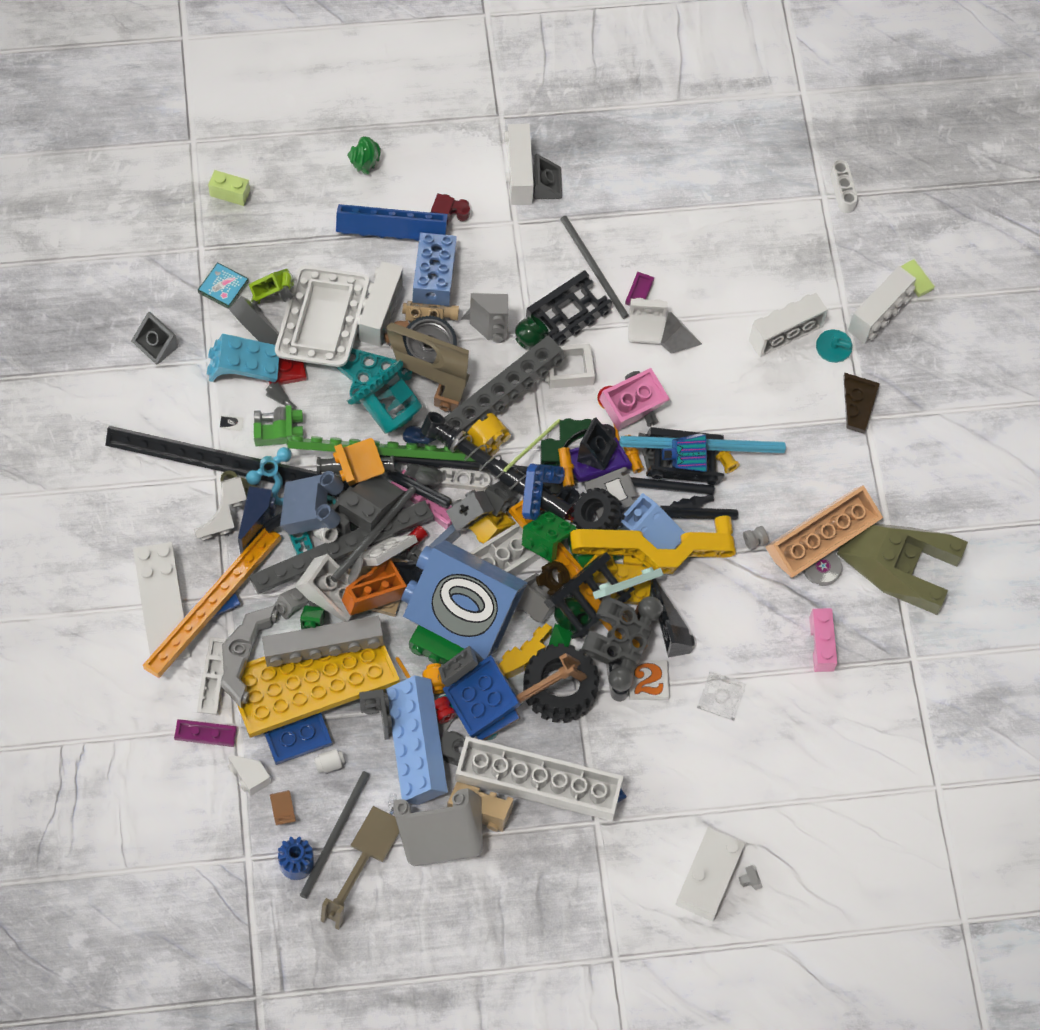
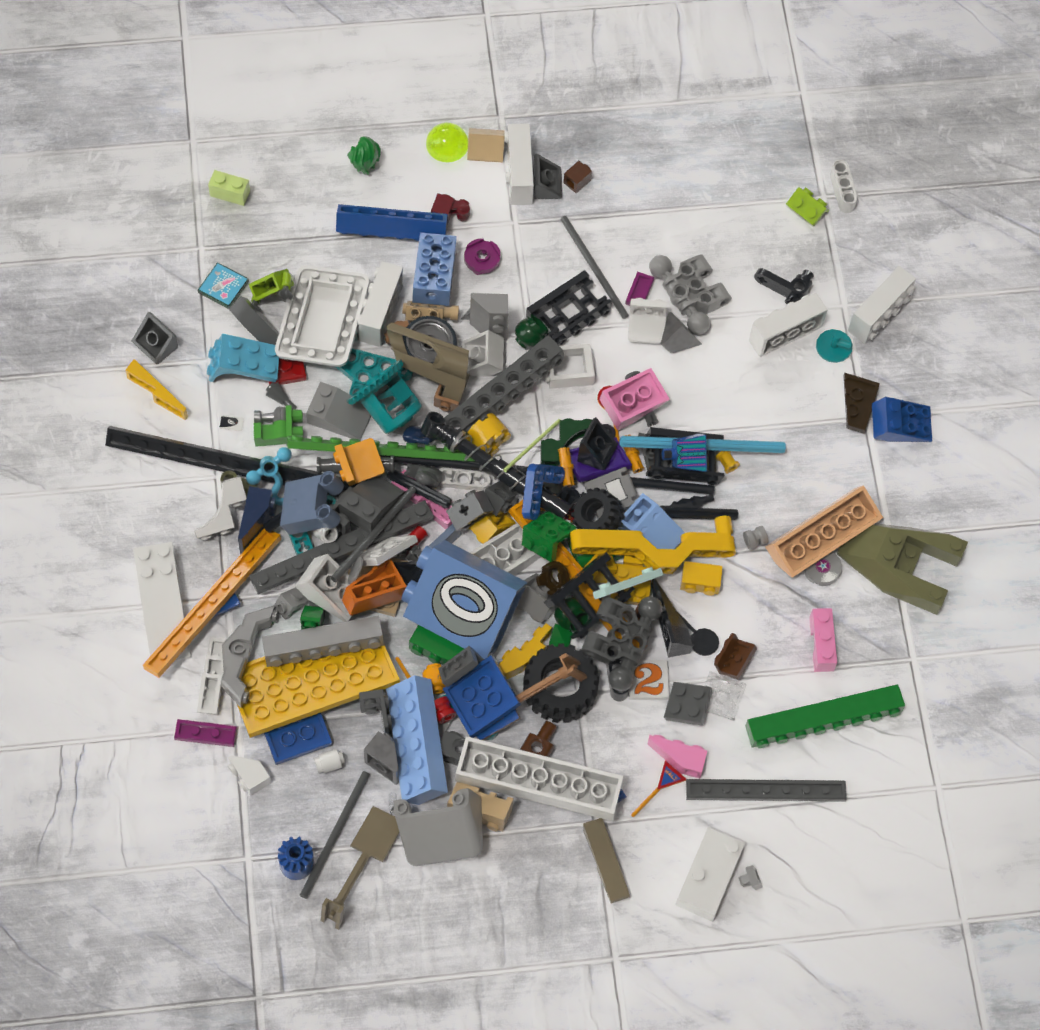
(161, 395): none -> yellow slope
(282, 807): medium nougat bracket -> none
(333, 413): none -> light grey slope
(382, 757): none -> flat silver slope
(447, 142): none -> clear neon green piece
(478, 265): none -> magenta plate
(485, 145): none -> tan slope
(485, 354): none -> white slope
(540, 740): none -> reddish brown piece
(577, 176): none -> reddish brown brick
(606, 860): none -> dark tan slope
(668, 777): none -> piece
(684, 758): none -> bright pink slope
(688, 703): none -> dark grey plate
(691, 299): none -> light grey connector
(701, 578): none -> yellow brick
(705, 639): none -> black piece
(734, 657): none -> reddish brown bracket
(766, 790): none -> dark grey tile
(784, 287): none -> black piece
(807, 206): none -> lime bracket
(825, 715): none -> green brick
(901, 421): none -> blue slope
(922, 283): yellowish green tile -> none

